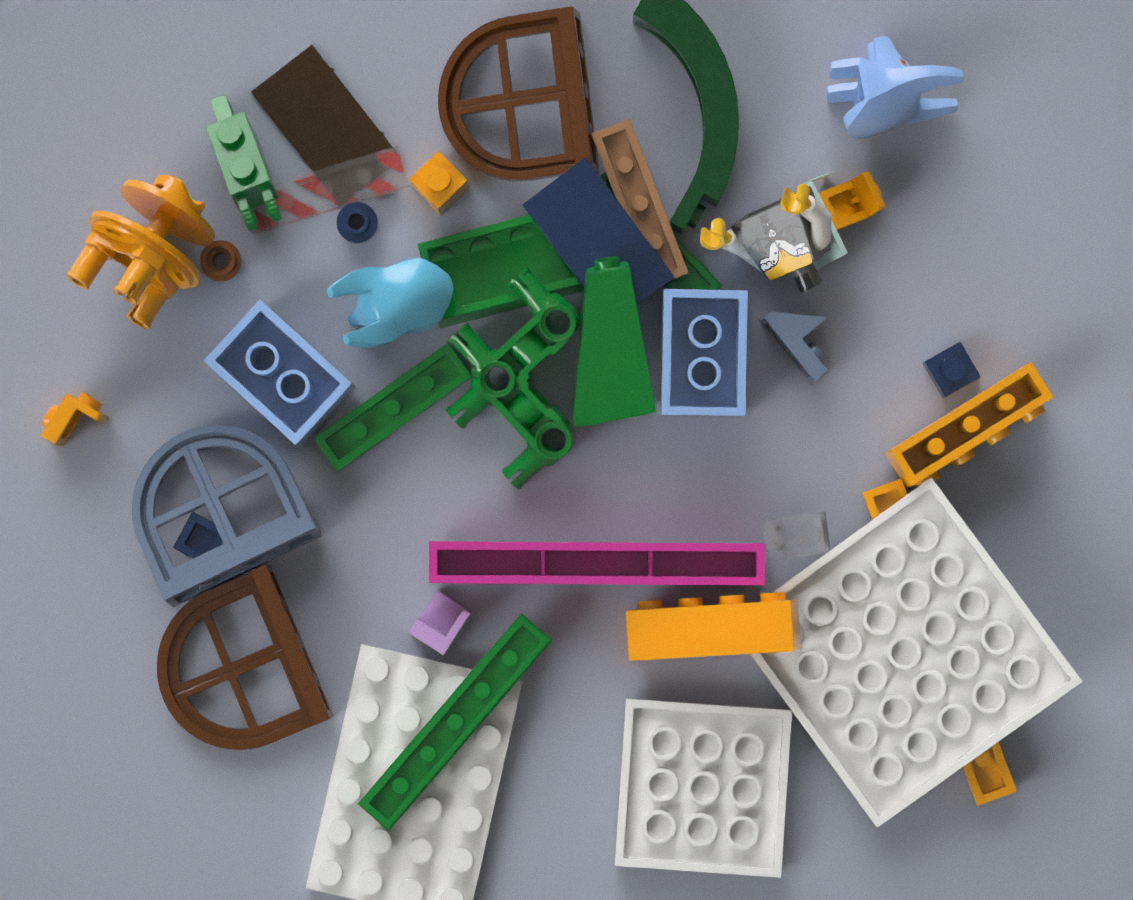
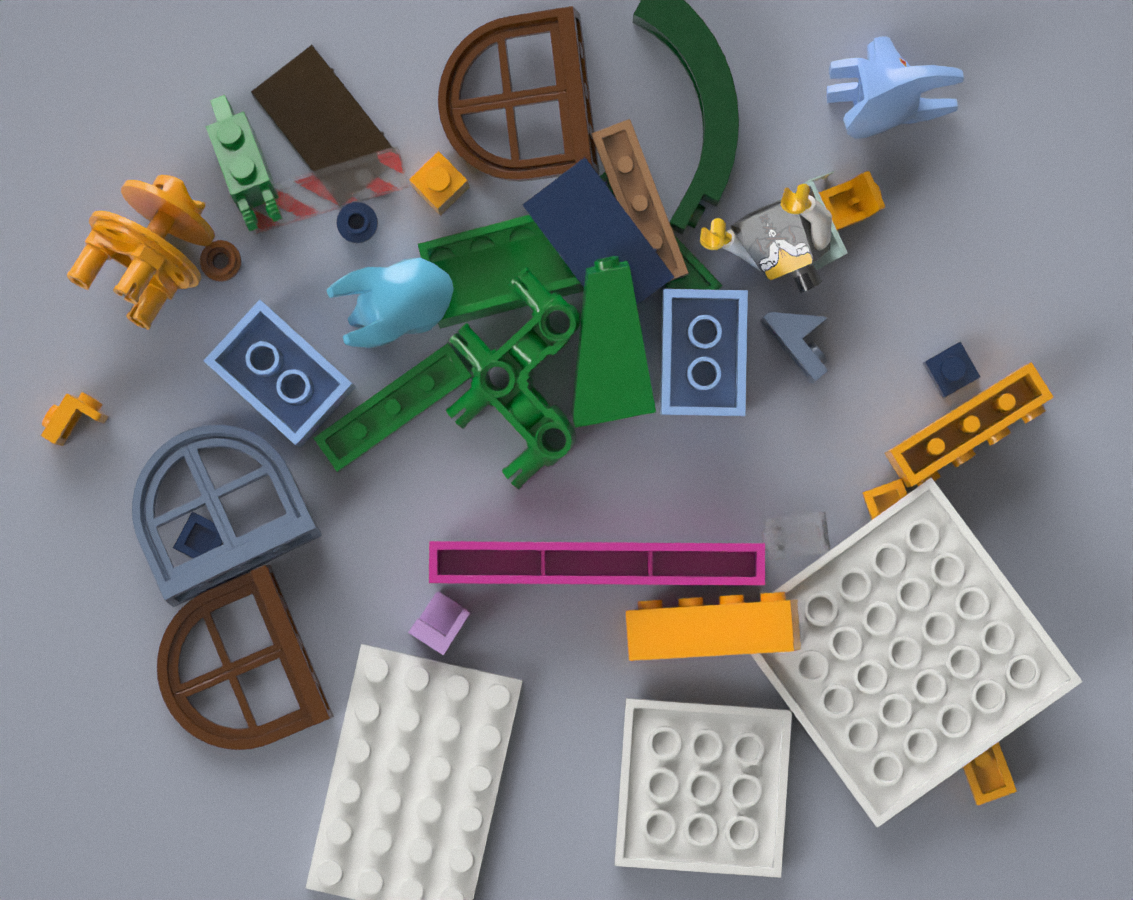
(455, 722): green tile -> none

